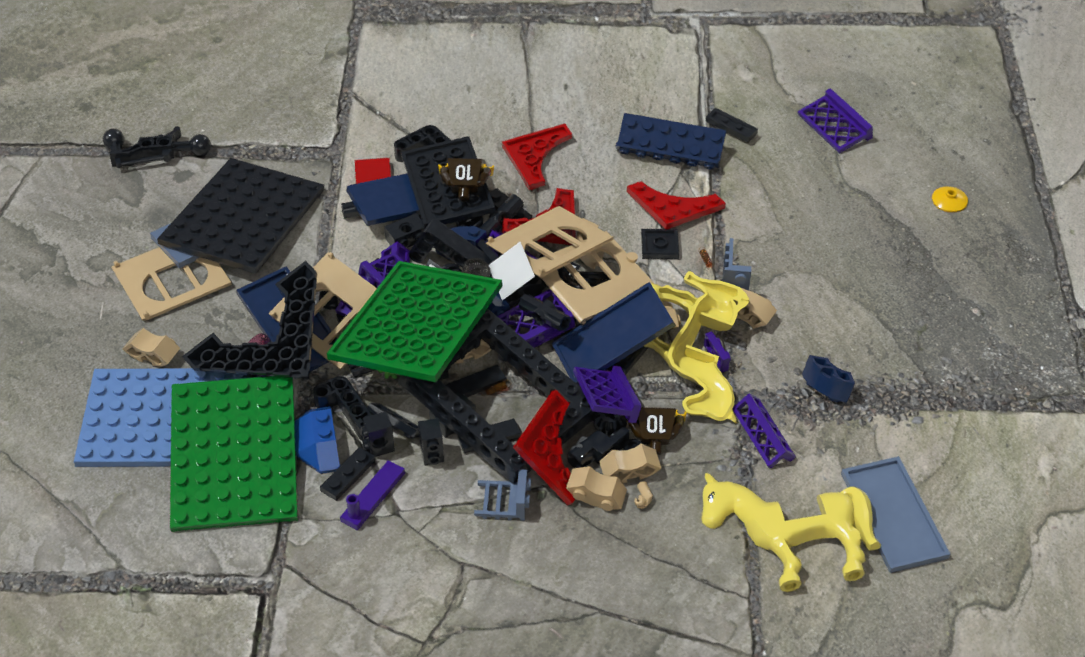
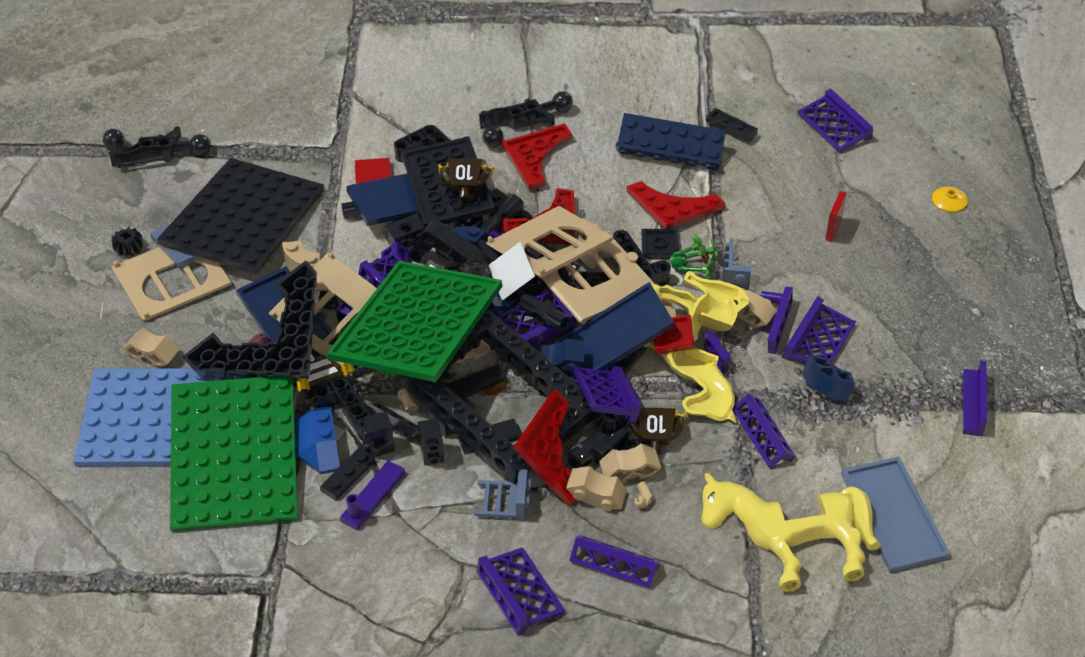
(127, 242): none -> black gear
(296, 254): none -> tan brick
(321, 371): none -> torso
(407, 400): none -> tan pin
(501, 592): none -> dark purple fence
(520, 116): none -> black piece
(565, 354): none -> dark blue brick
(618, 553): none -> dark purple fence
(657, 271): none -> black beam
(678, 338): none -> red tile
(680, 259): none -> plant
(785, 302): none -> dark purple piece
(808, 324): none -> dark purple fence
(835, 216): none -> red tile
(974, 400): none -> dark purple fence

